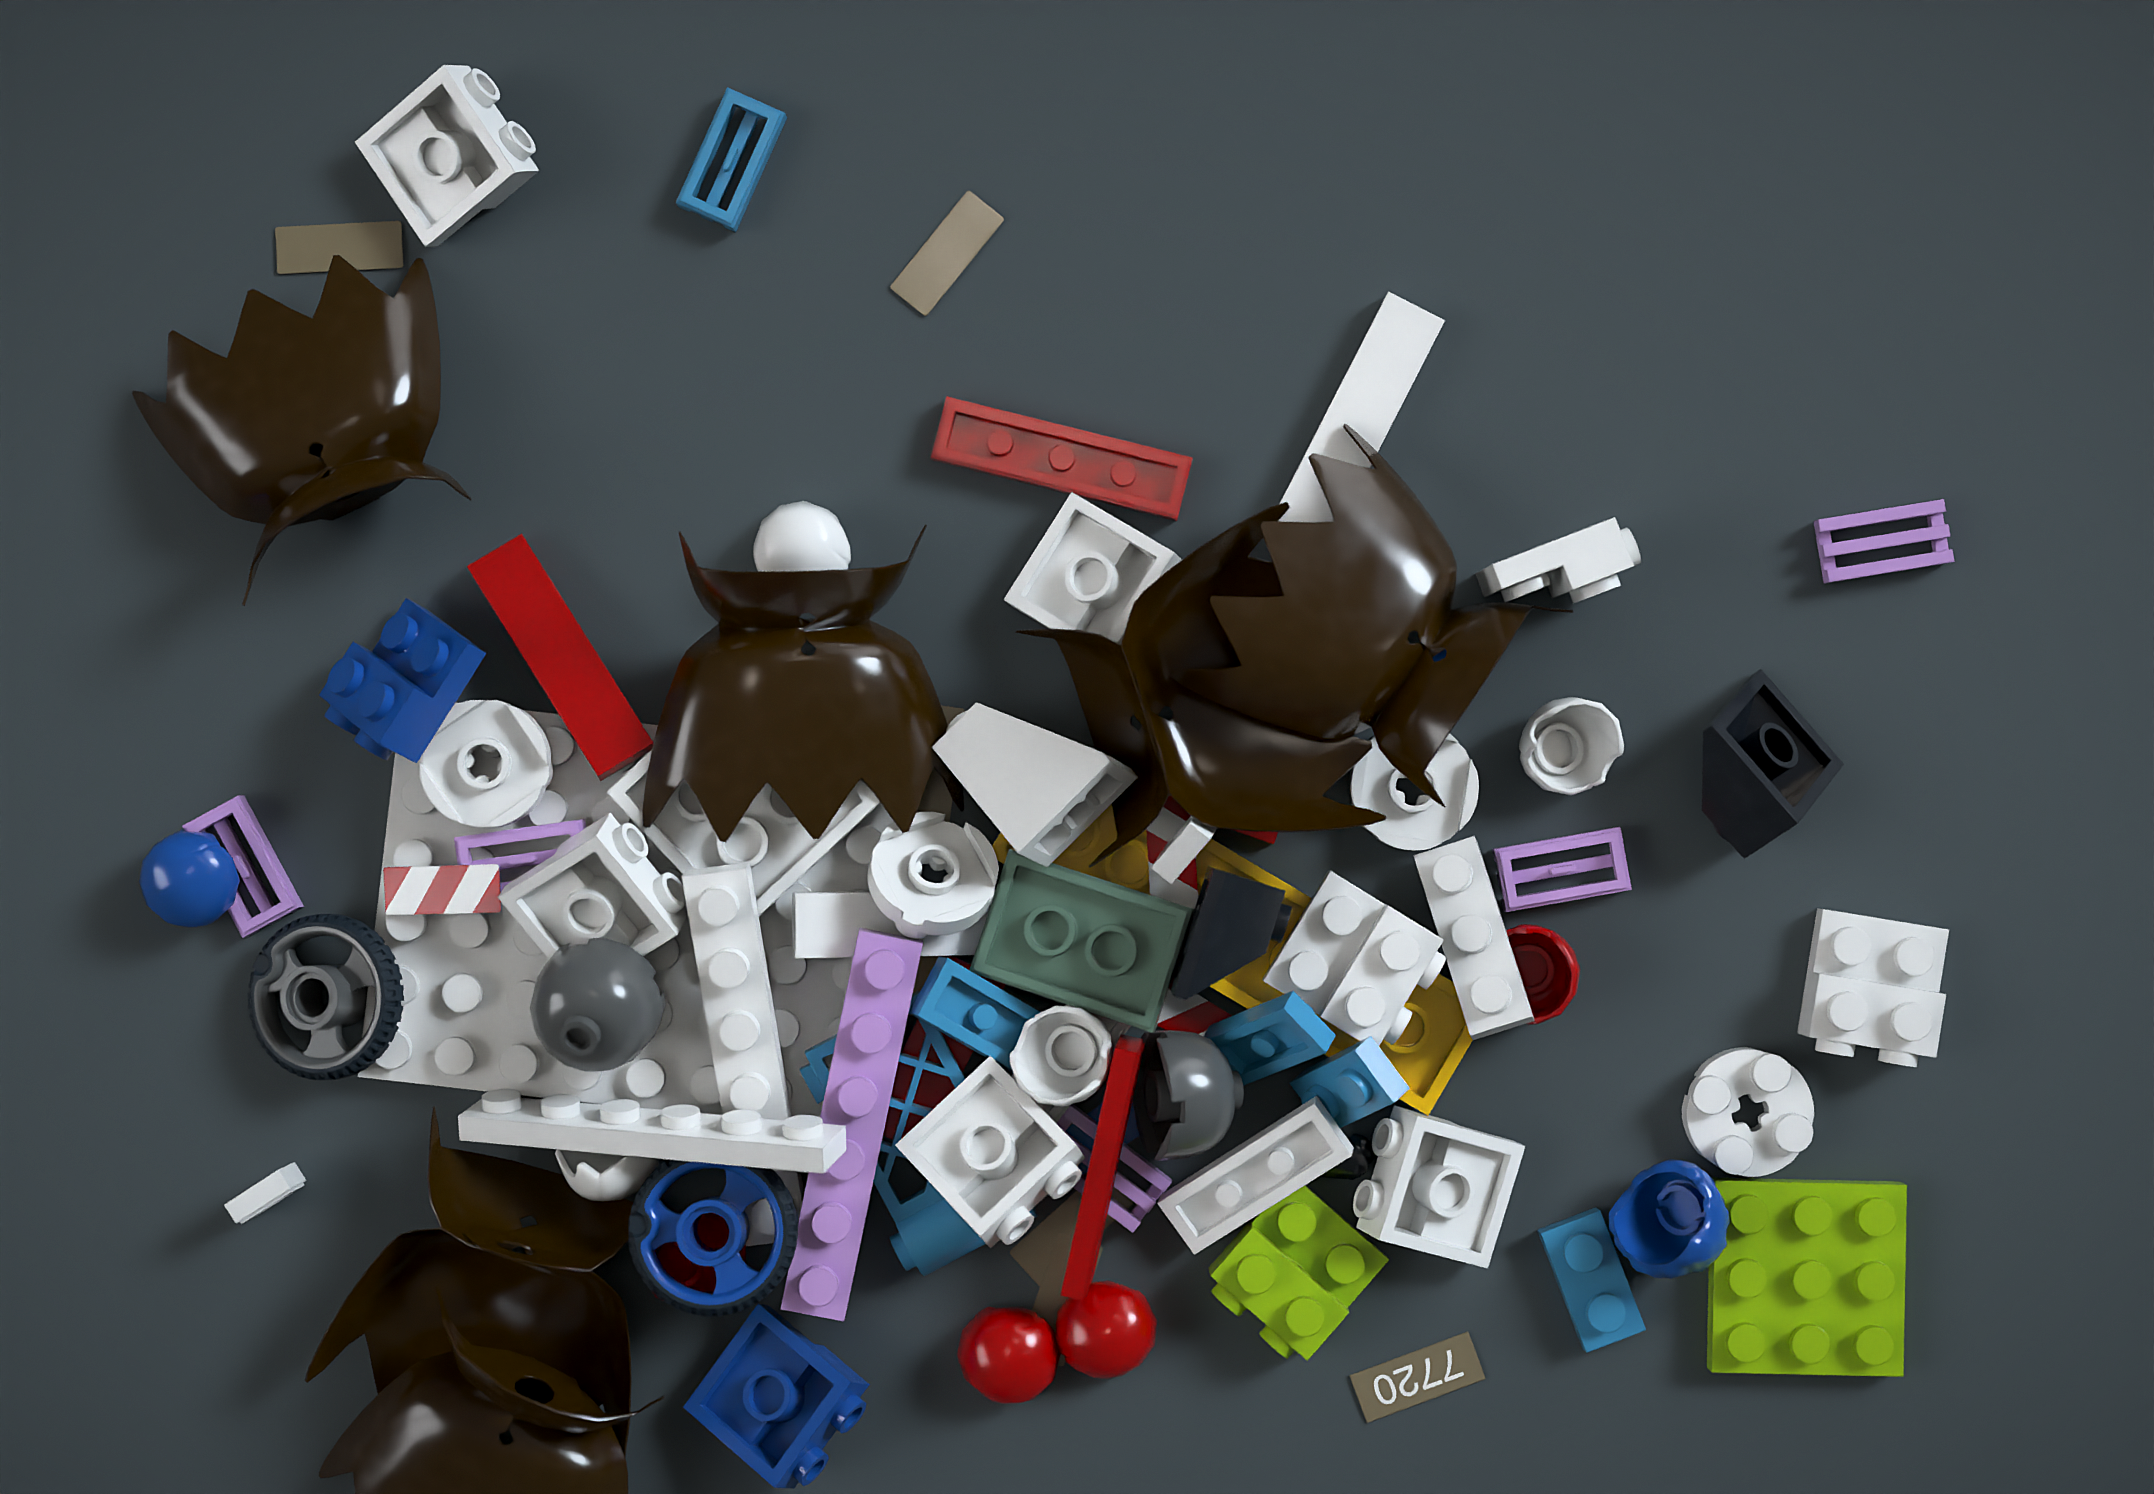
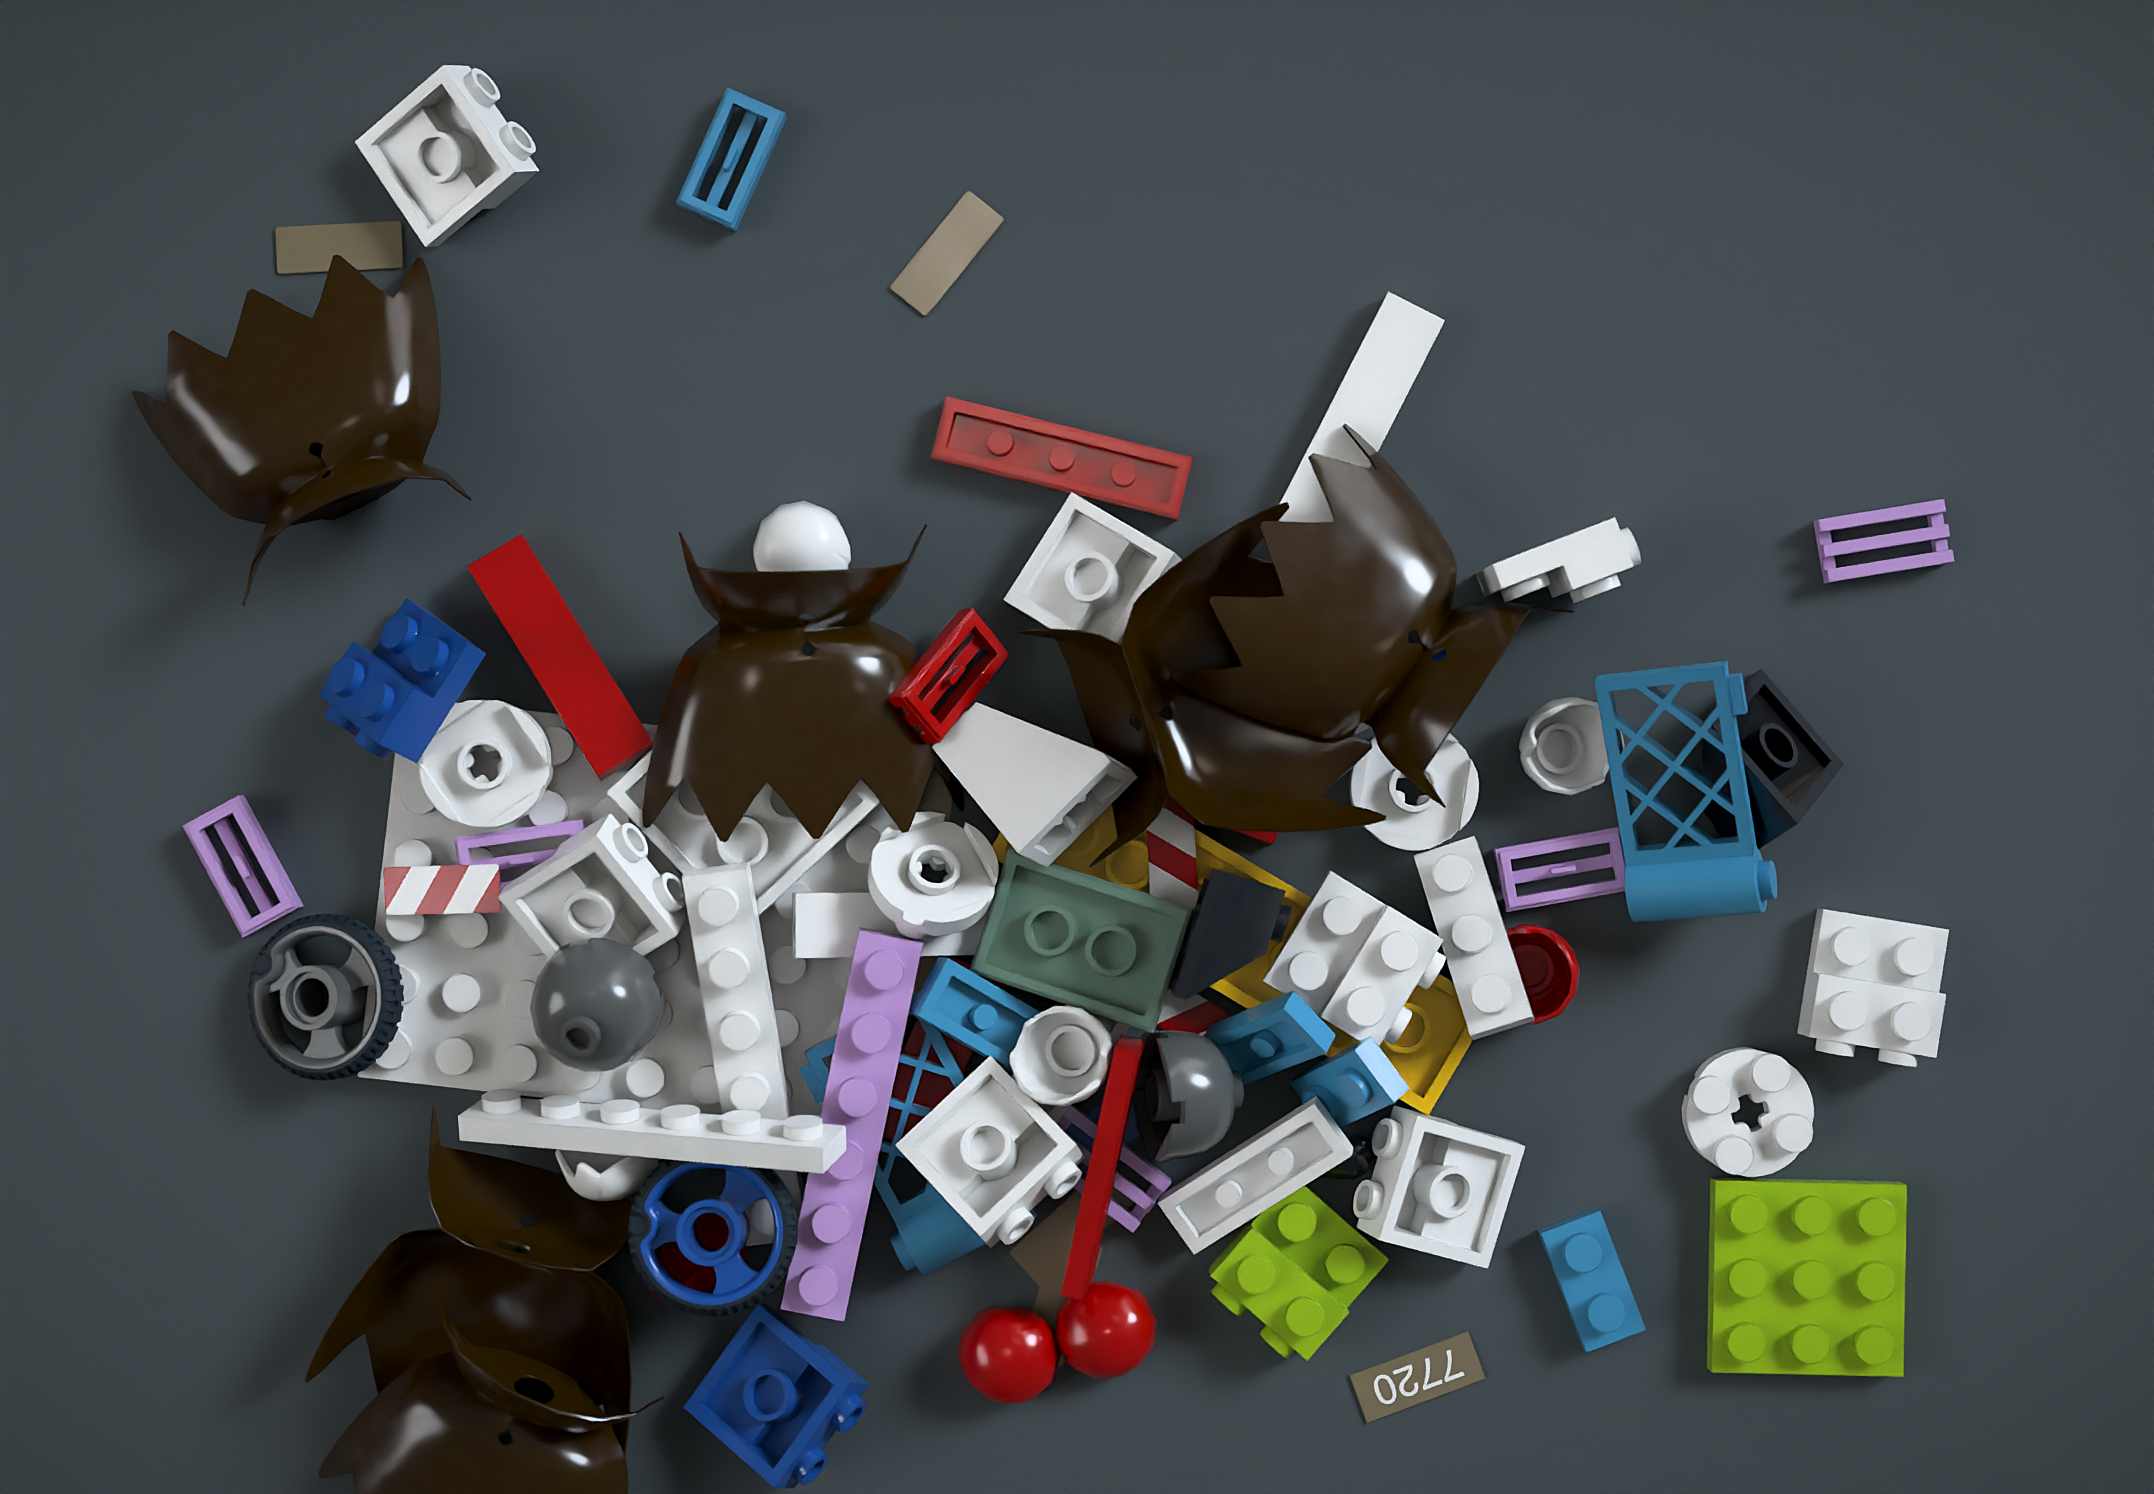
(189, 879): blue hair -> none
(265, 1193): white tile -> none
(918, 709): none -> red tile
(1182, 849): white tile -> none
(1670, 1220): blue hair -> none
(1697, 875): none -> dark azure piece

